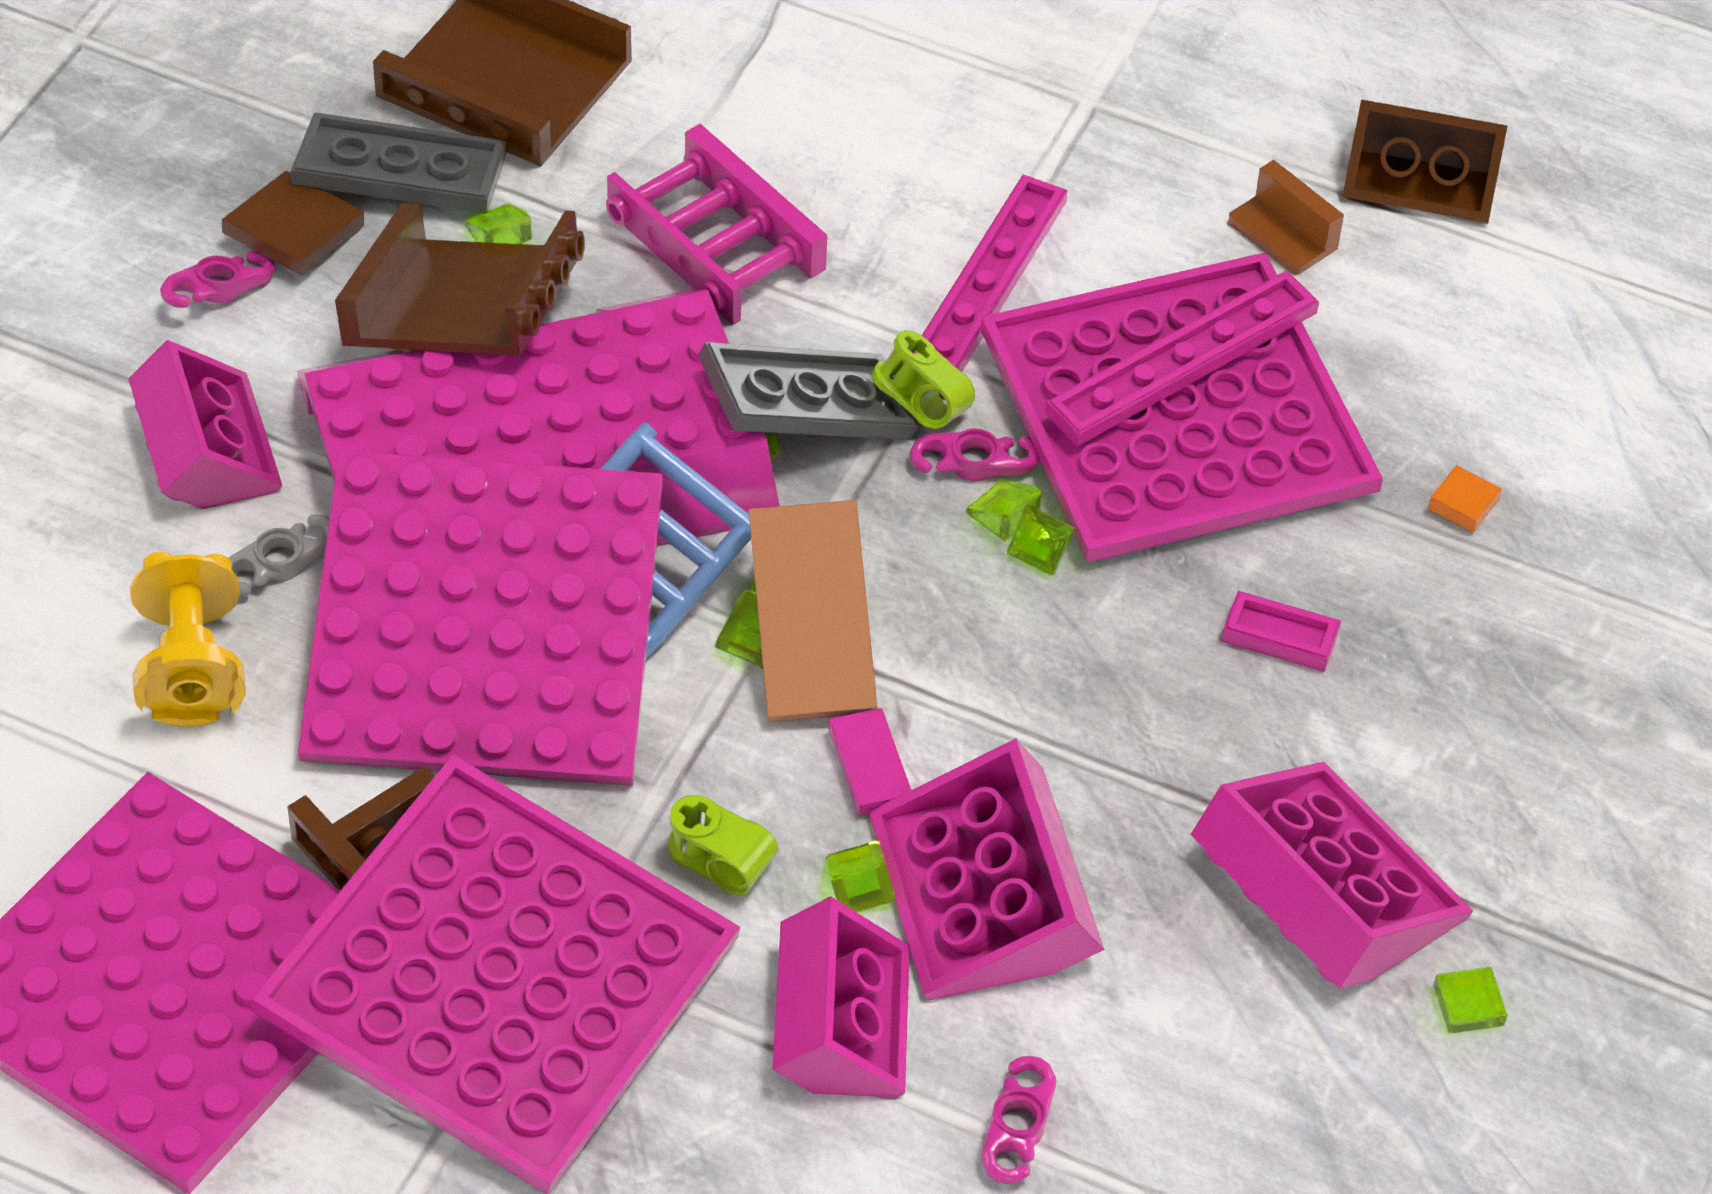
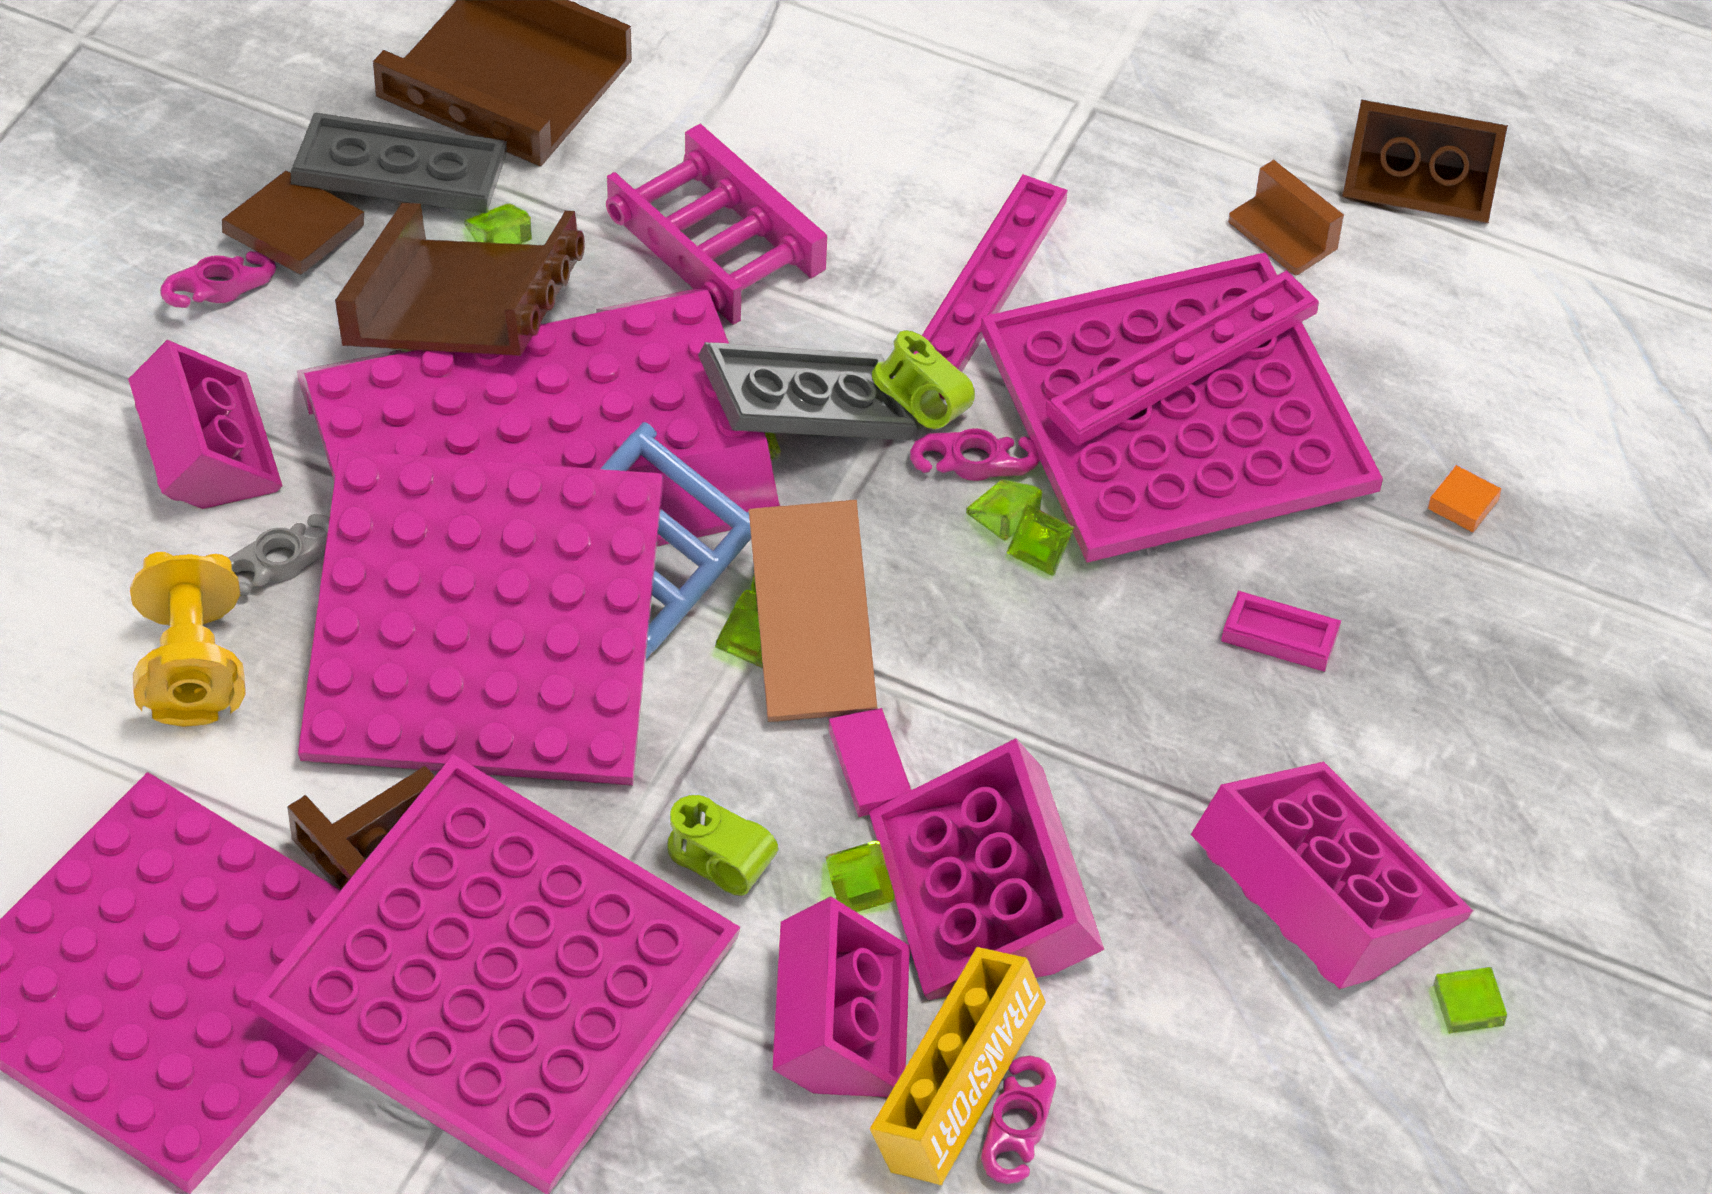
(958, 1066): none -> yellow brick

